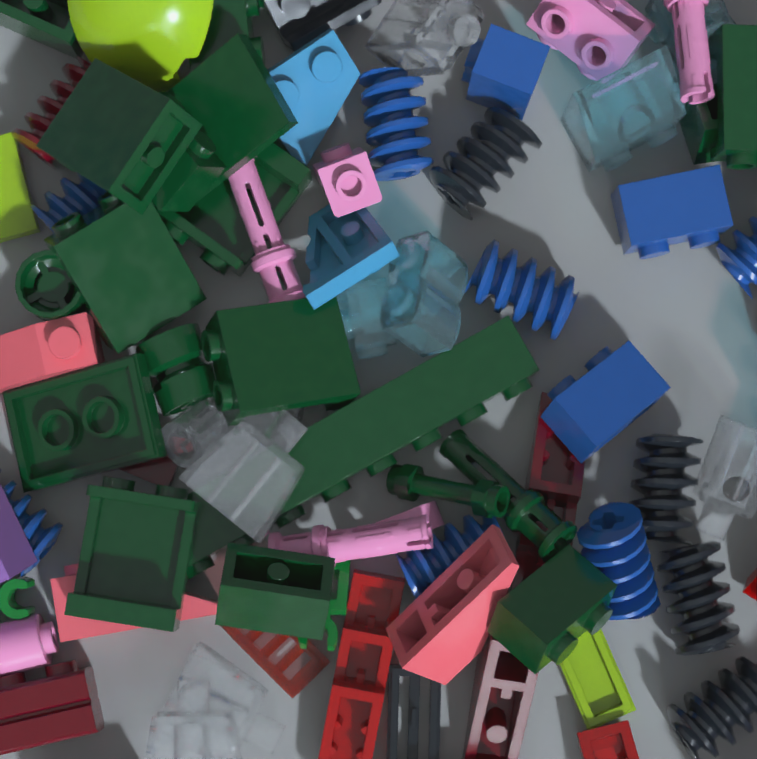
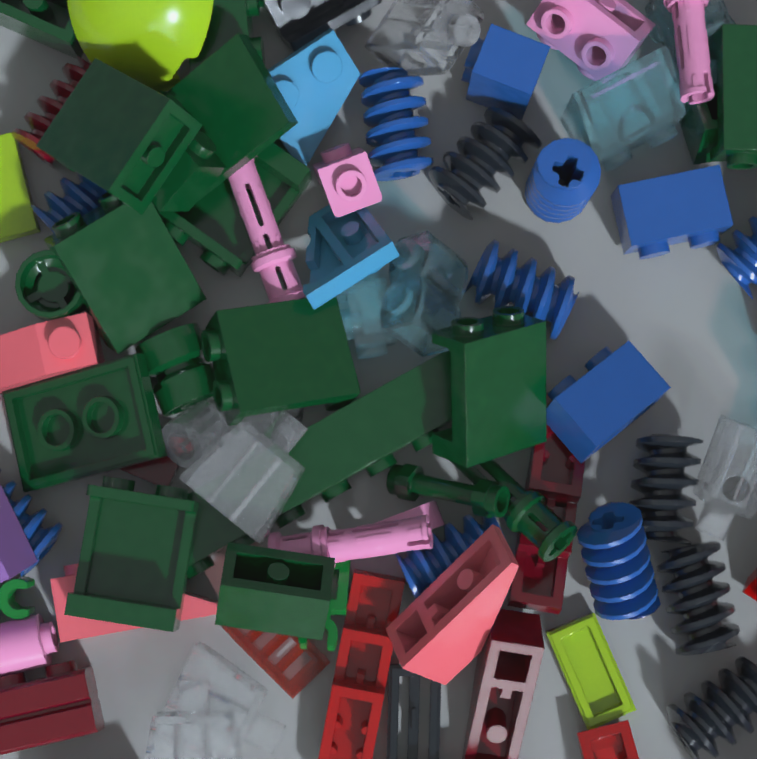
(494, 386): none -> dark green panel
(553, 609): dark green brick -> none
(564, 160): none -> blue piece

